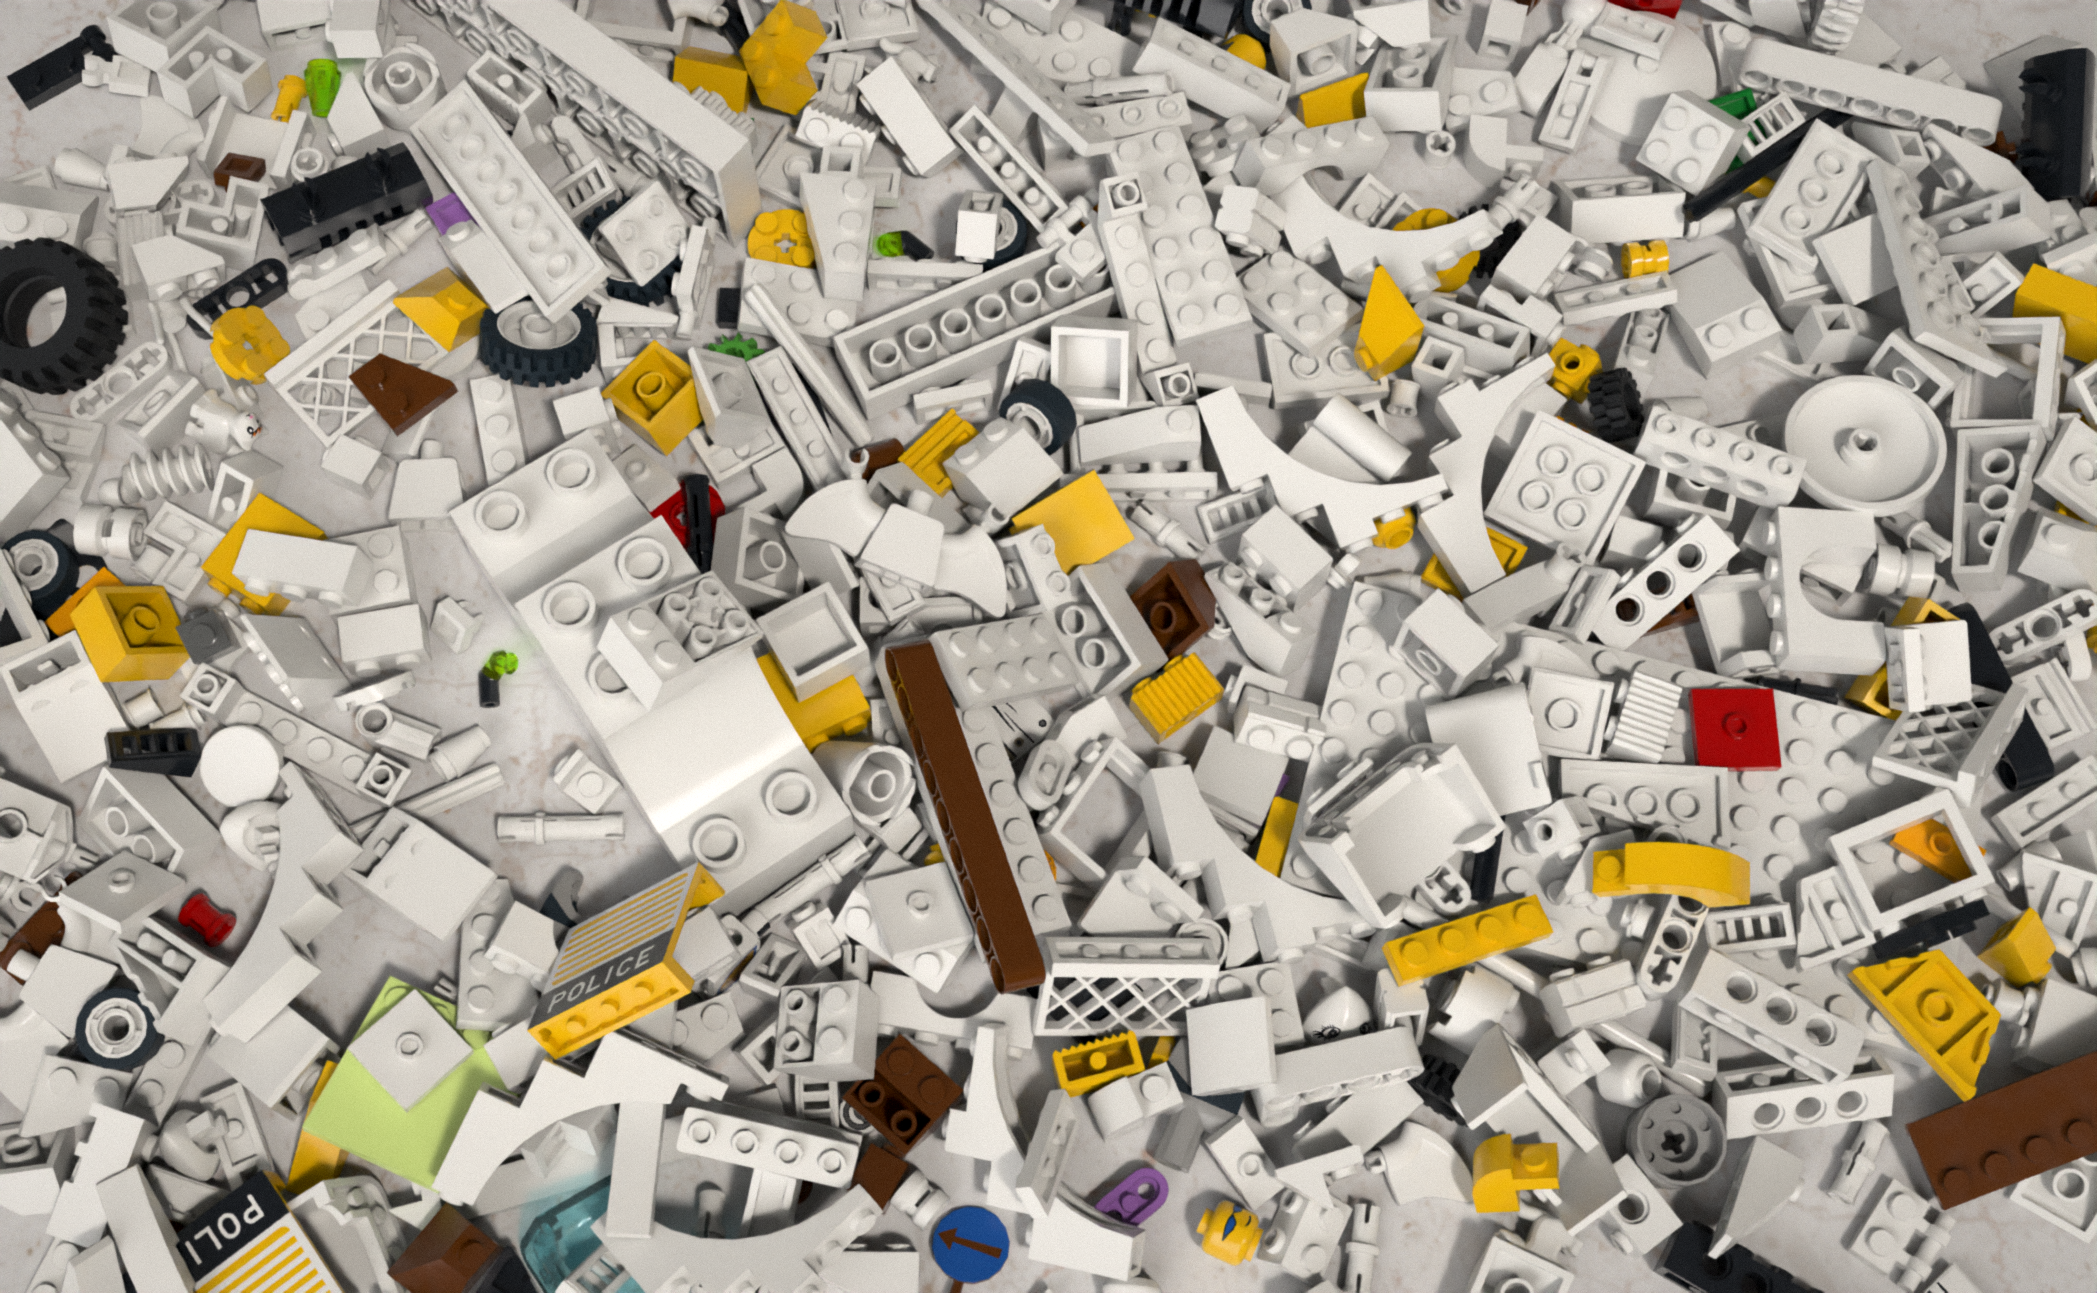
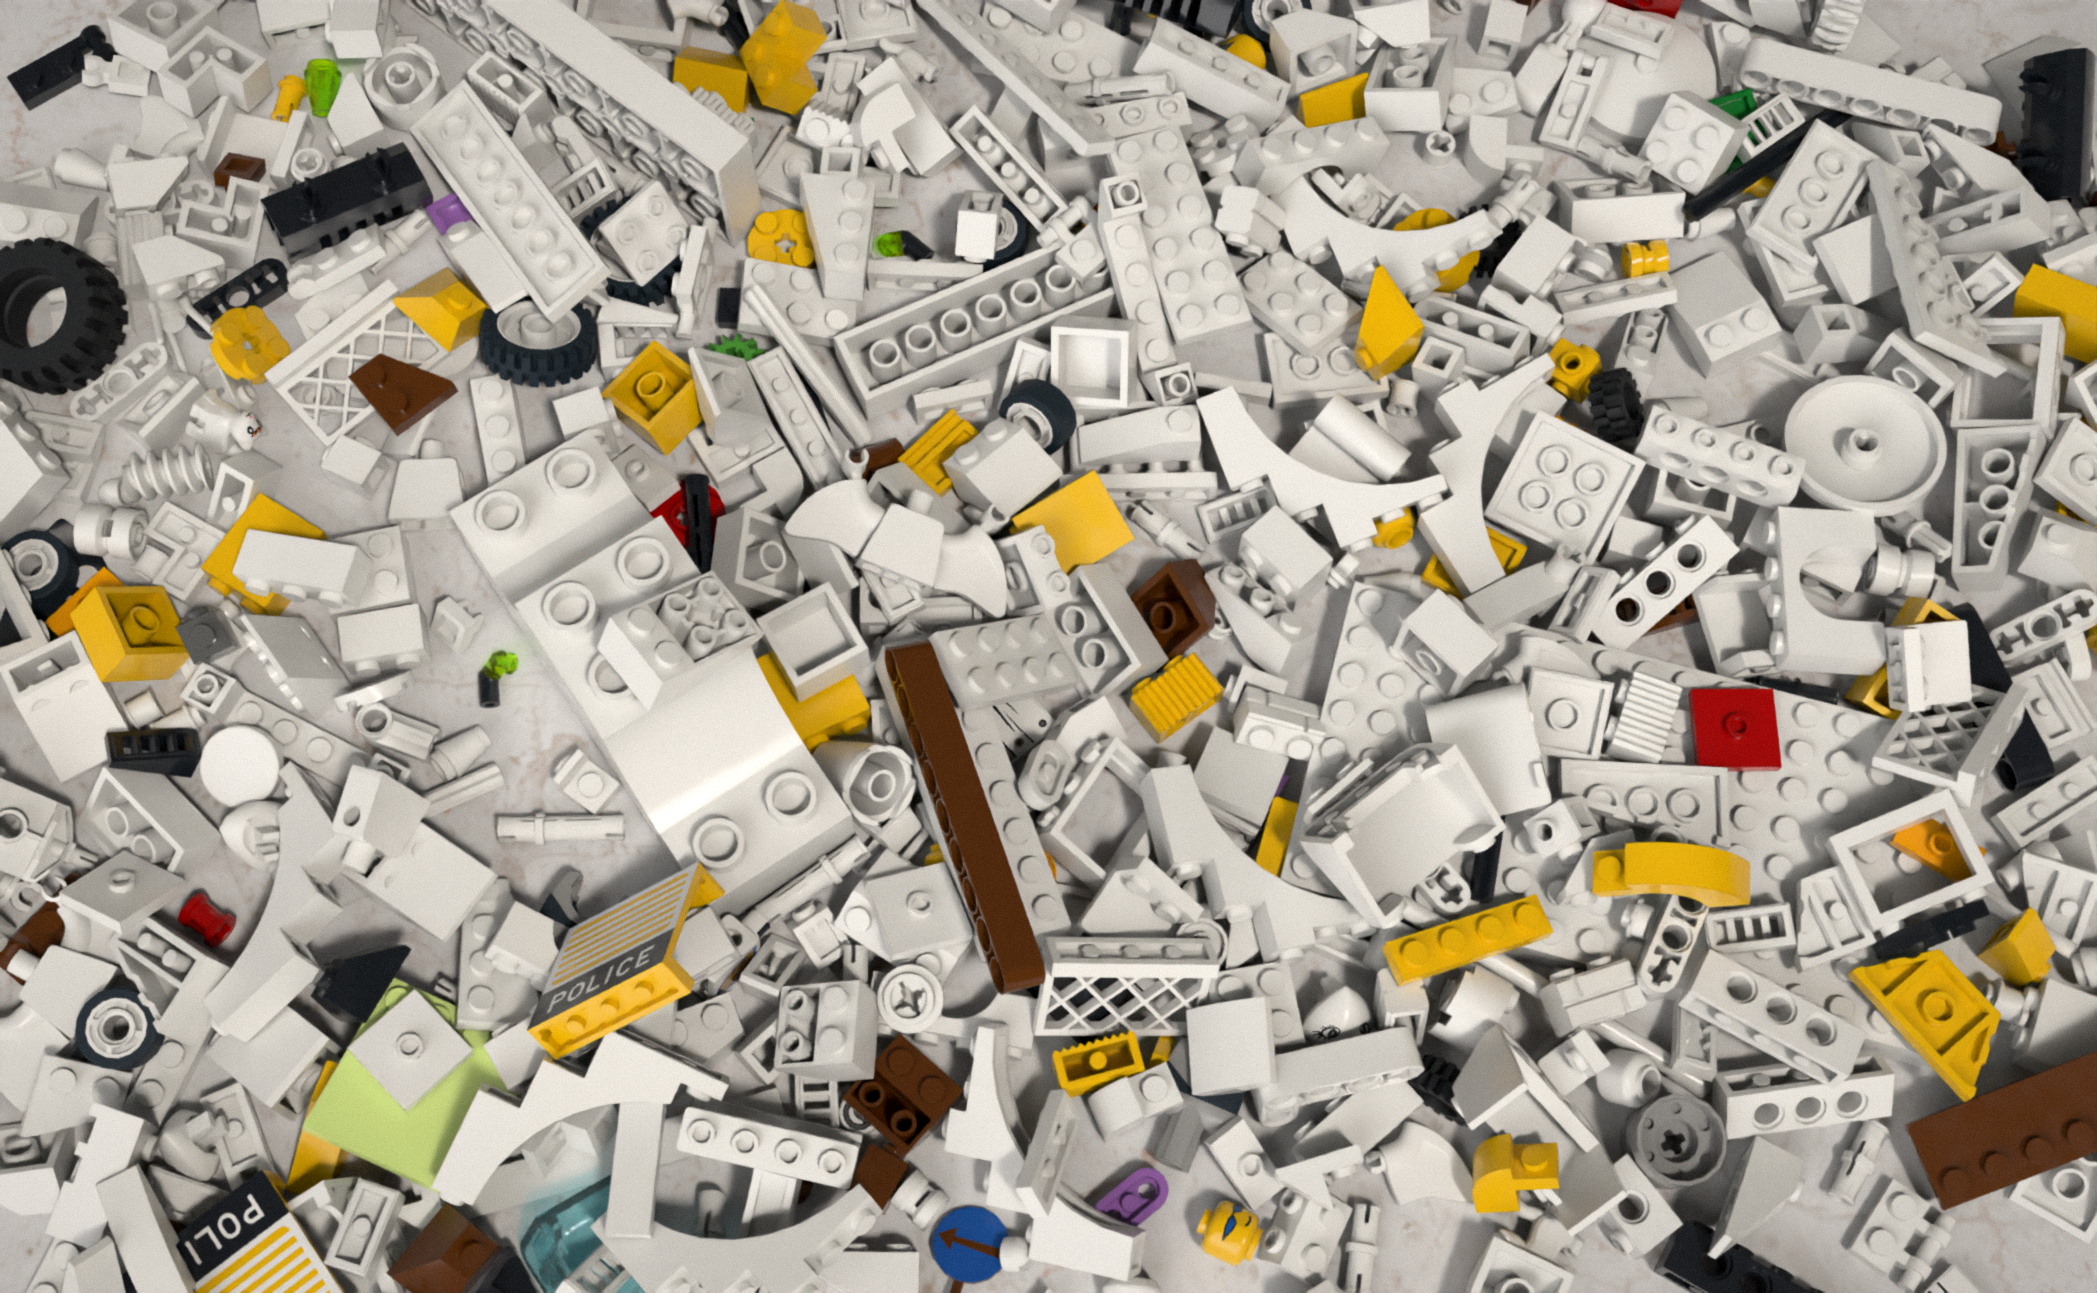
(357, 981): none -> black slope
(365, 1229): none -> white slope
(376, 816): none -> white torso
(876, 119): none -> white brick
(892, 993): none -> white gear
(1014, 1254): none -> white hinge
(1348, 195): none -> white bracket
(1614, 159): none -> white pin

